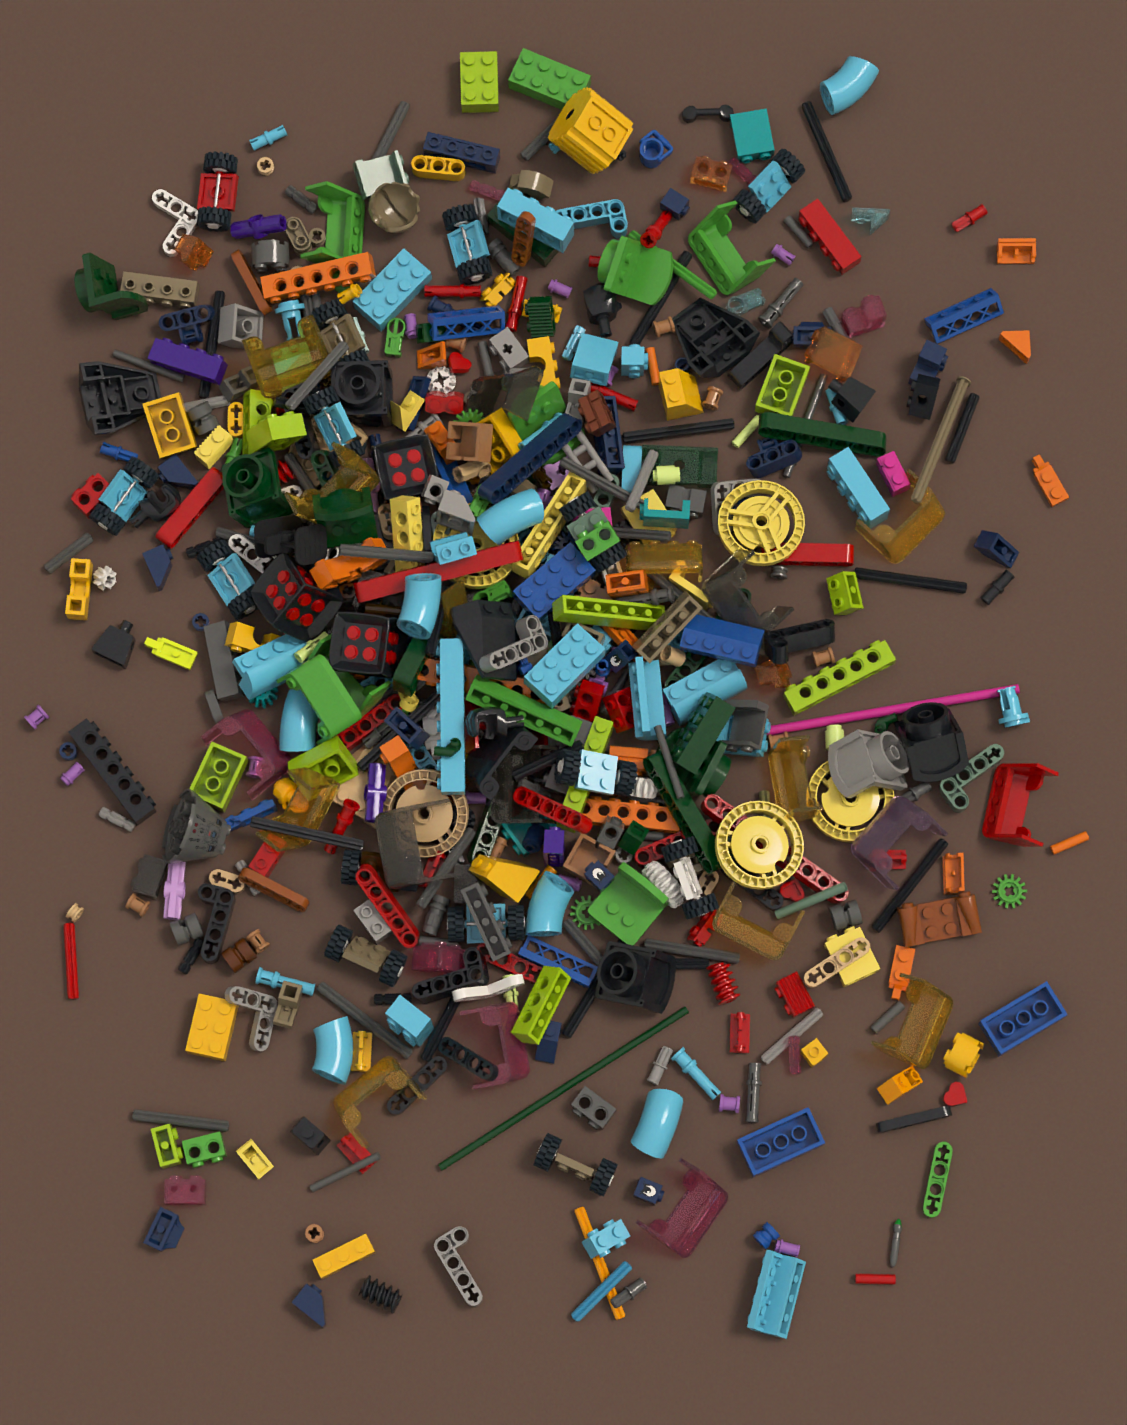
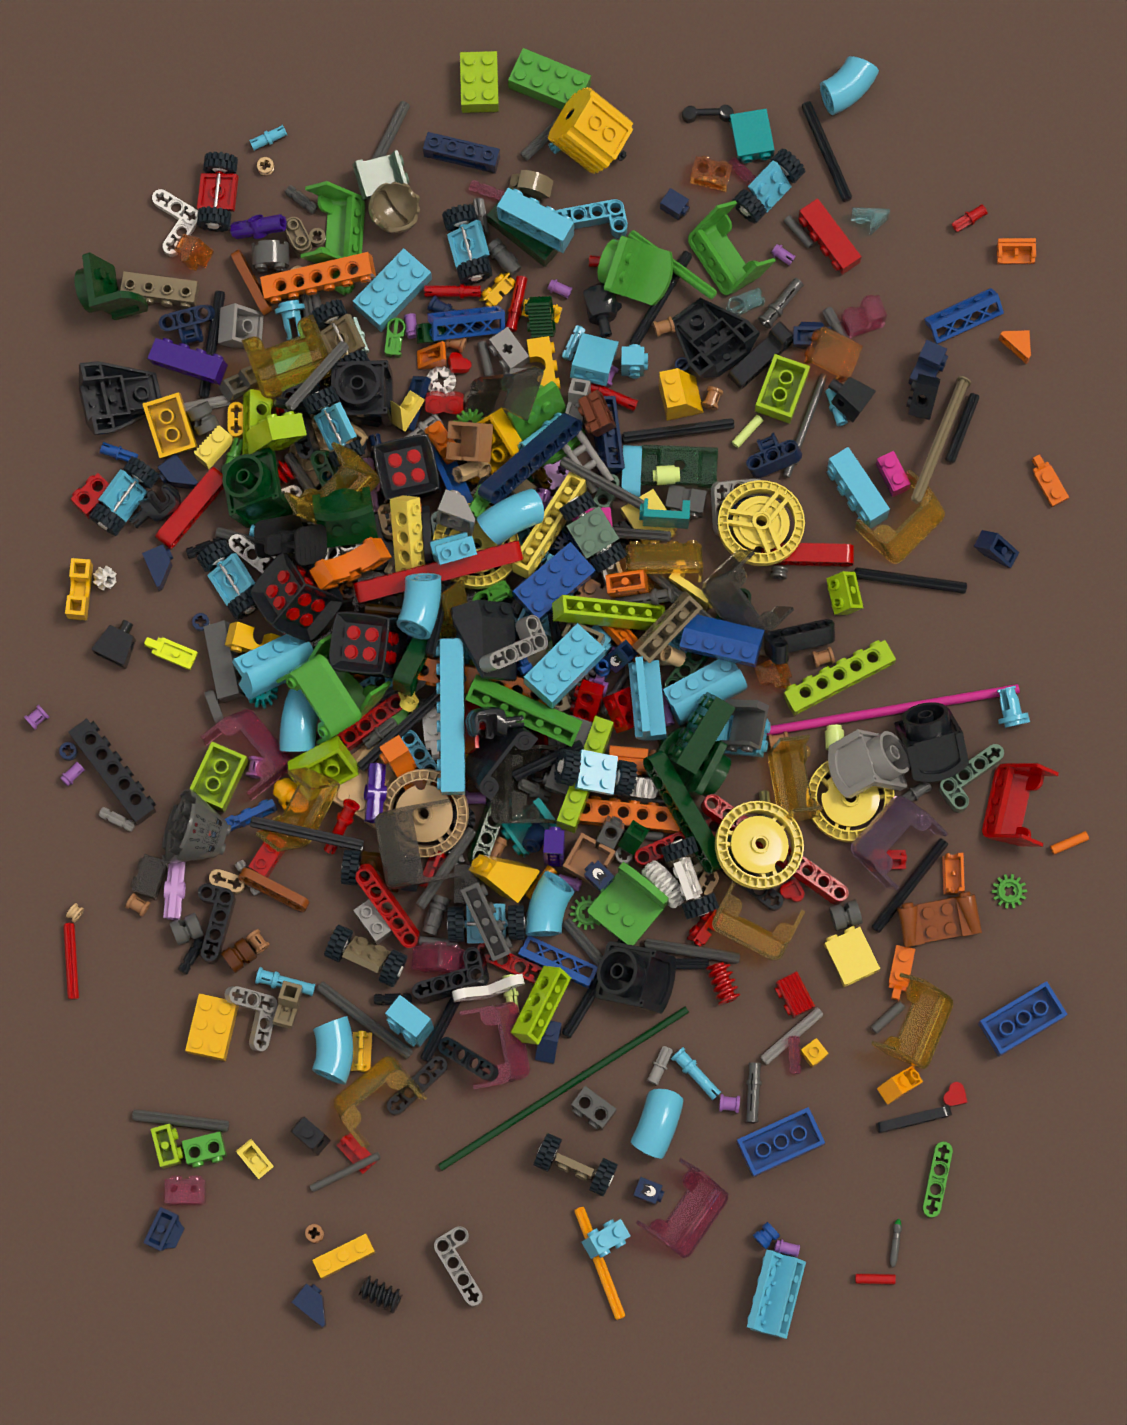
(68, 553): dark grey axle -> none
(147, 365): dark grey bar -> none
(305, 652): yellowish green pin -> none
(350, 293): yellow pin -> none
(386, 553): dark grey axle -> none
(407, 728): dark blue slope -> none
(431, 162): yellow beam -> none
(440, 483): light grey brick -> none
(450, 750): dark green arm -> none
(520, 237): dark orange beam -> none
(552, 810): red beam -> none
(599, 544): bright green brick -> none
(601, 1291): dark azure axle -> none
(629, 1293): dark grey axle -> none
(641, 481): light grey axle -> none
(652, 149): blue piece -> none
(653, 366): orange piece -> none
(654, 232): red pin -> none
(669, 762): dark grey bar -> none
(739, 1032): red hinge -> none
(811, 900): sand green piece -> none
(822, 434): dark green beam -> none
(838, 964): tan beam -> none
(883, 723): dark green arm -> none
(963, 1054): yellow brick -> none
(997, 587): black pin -> none

